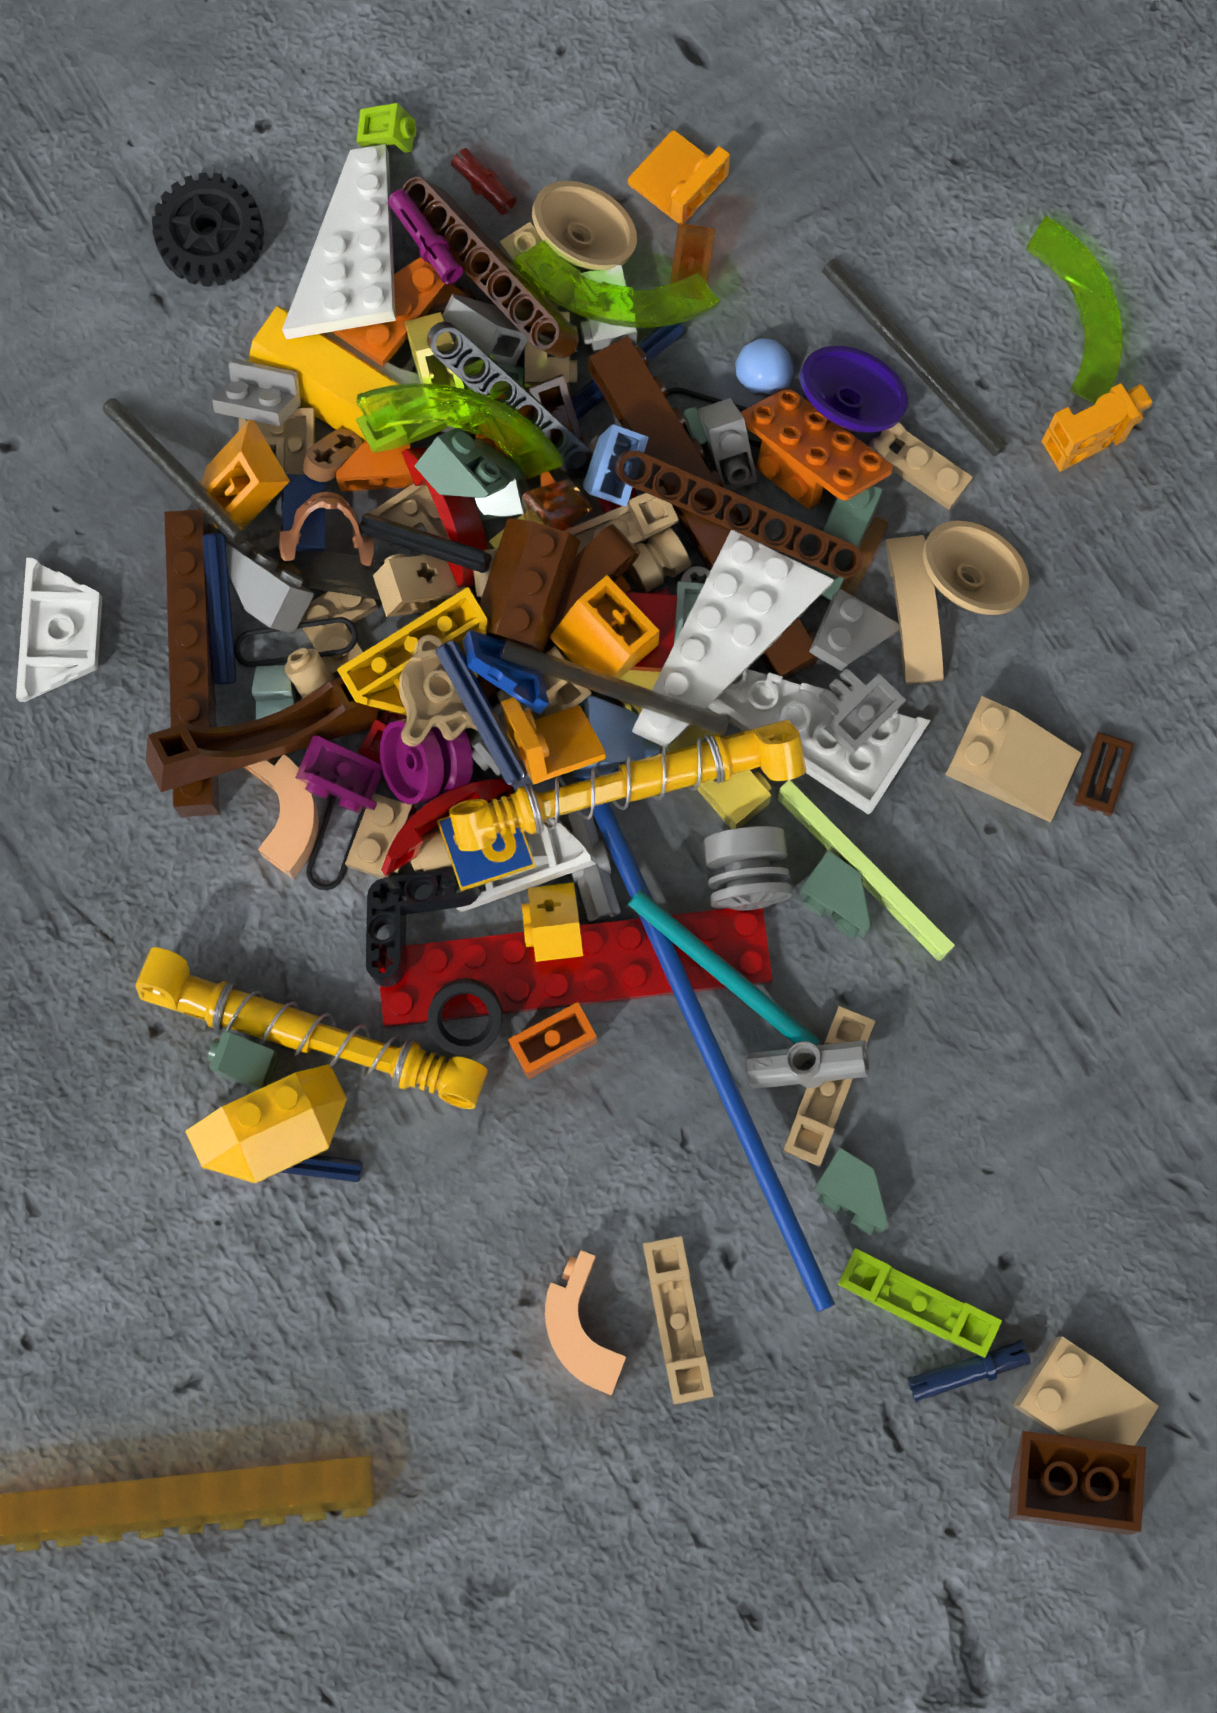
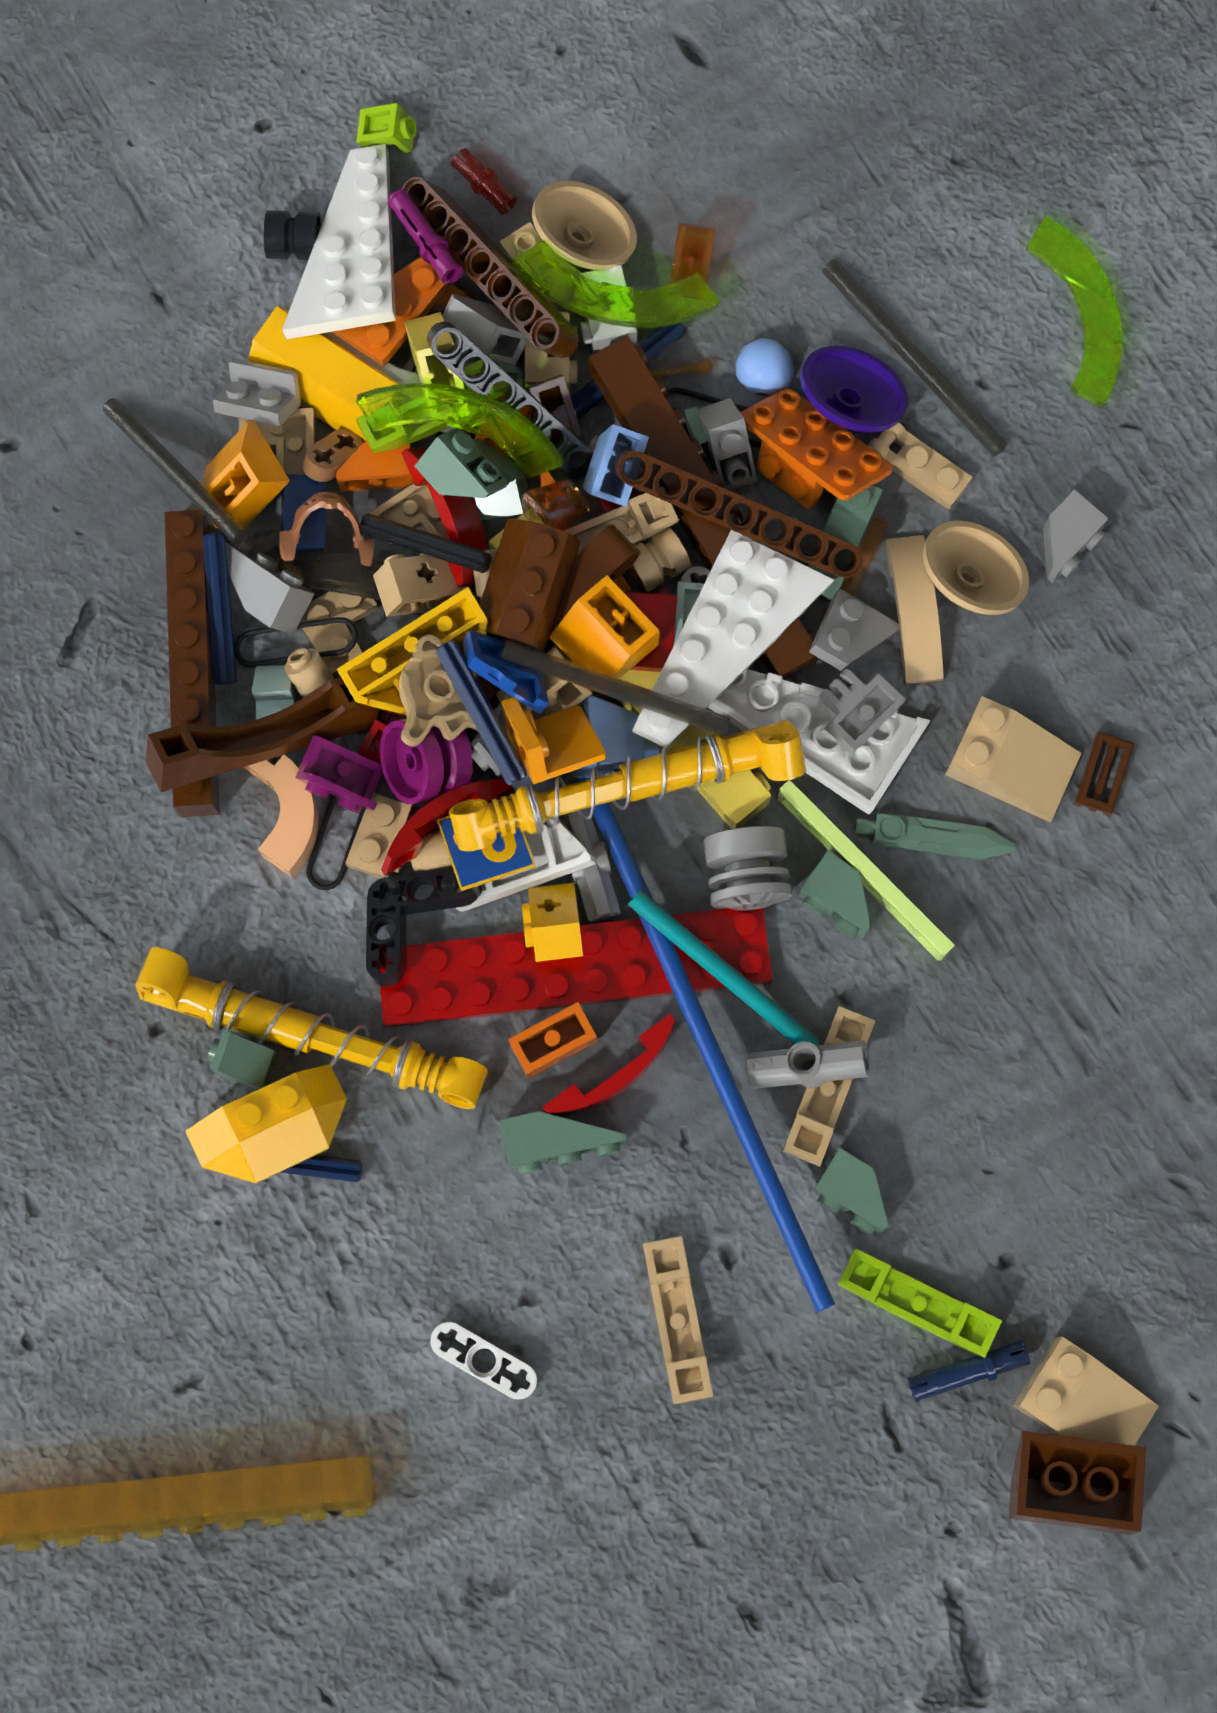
(56, 631): white wing -> none
(202, 205): black wheel -> none
(290, 235): none -> black wheel
(462, 1337): none -> white beam
(465, 1046): black tyre -> none
(546, 1137): none -> sand green slope
(572, 1100): none -> red slope
(575, 1350): light nougat arch -> none
(679, 176): light orange bracket -> none
(703, 366): none -> clear orange hinge
(934, 836): none -> sand green piece
(1068, 532): none -> light grey slope
(1092, 430): light orange hips -> none

